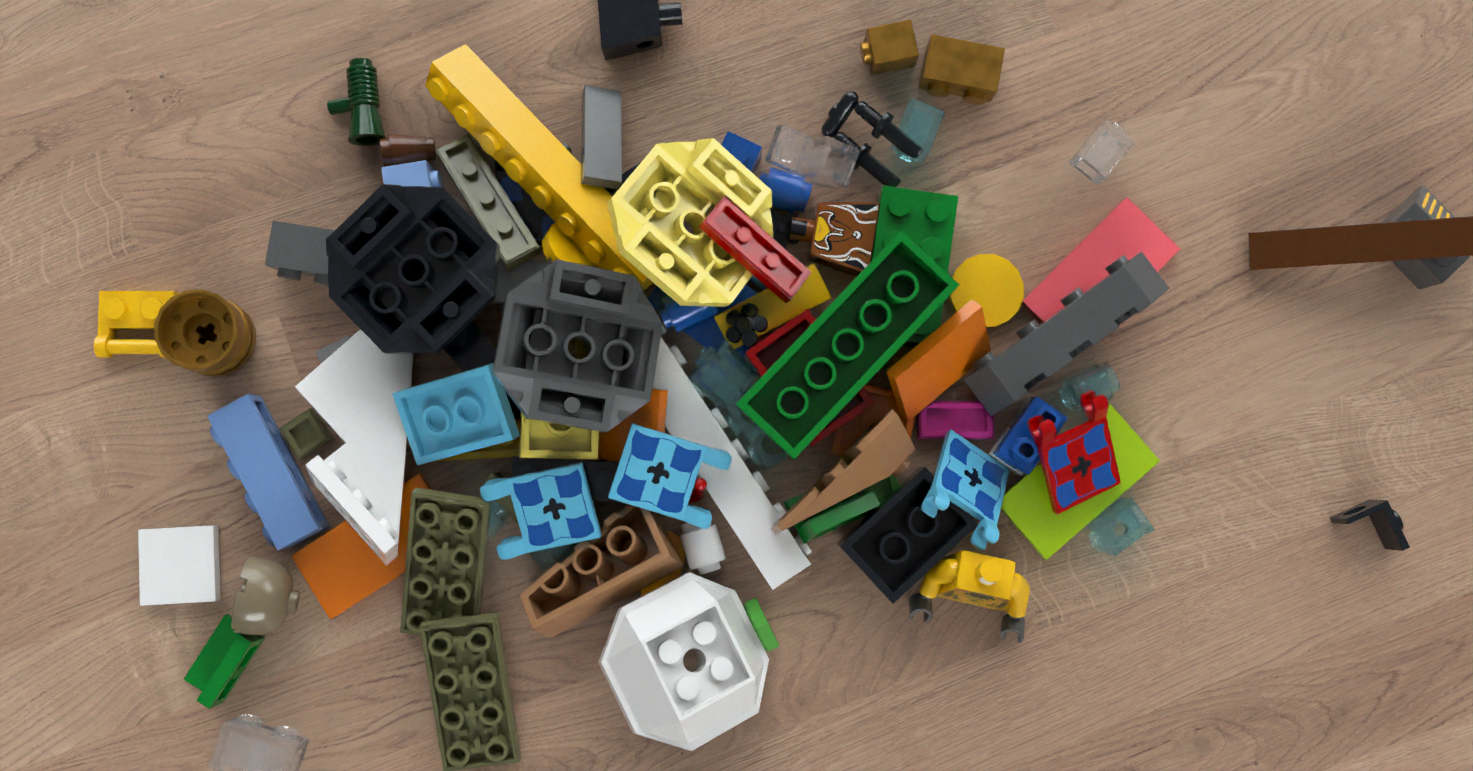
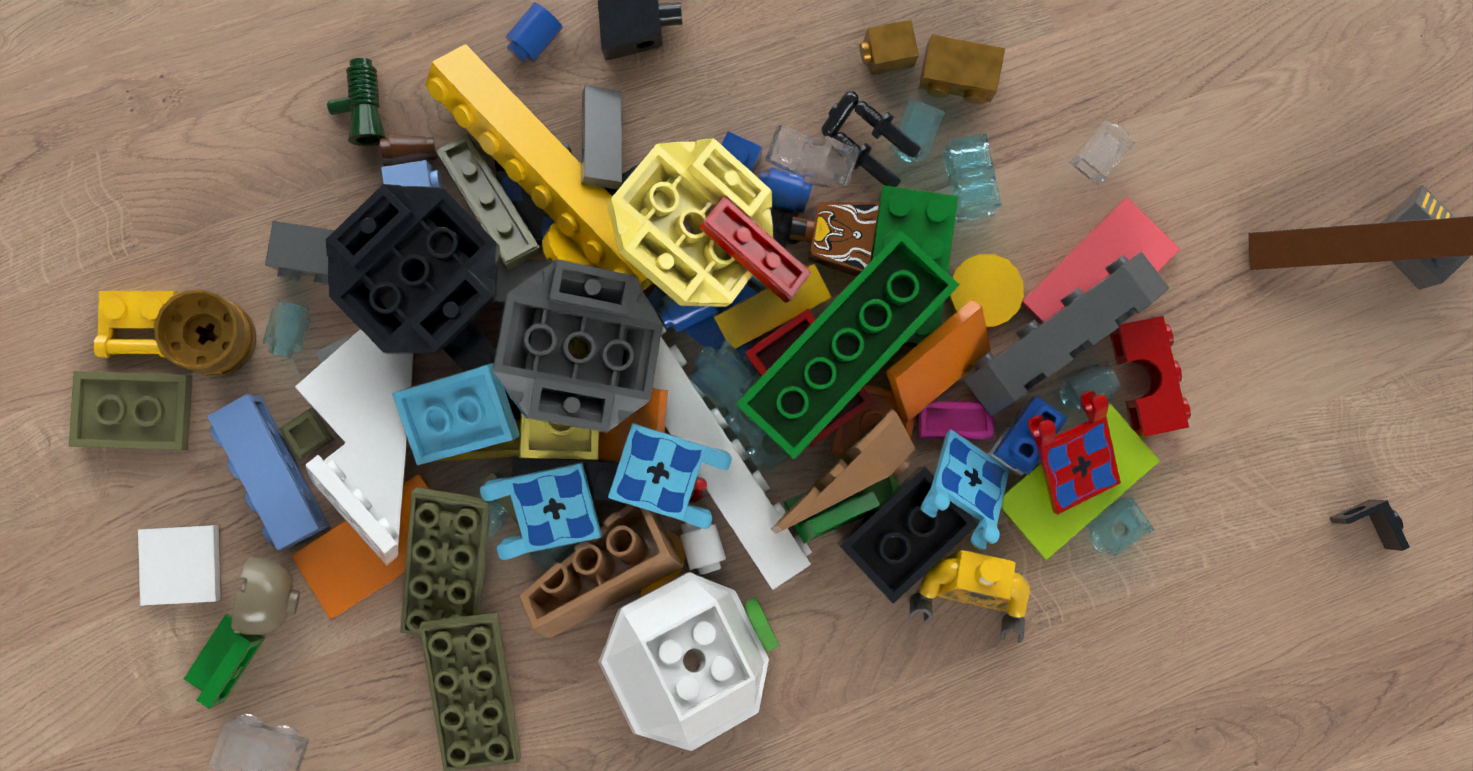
(130, 410): none -> olive plate
(286, 329): none -> clear light blue brick
(533, 33): none -> blue brick
(745, 324): black plant -> none
(972, 177): none -> clear light blue brick
(1149, 344): none -> red arch

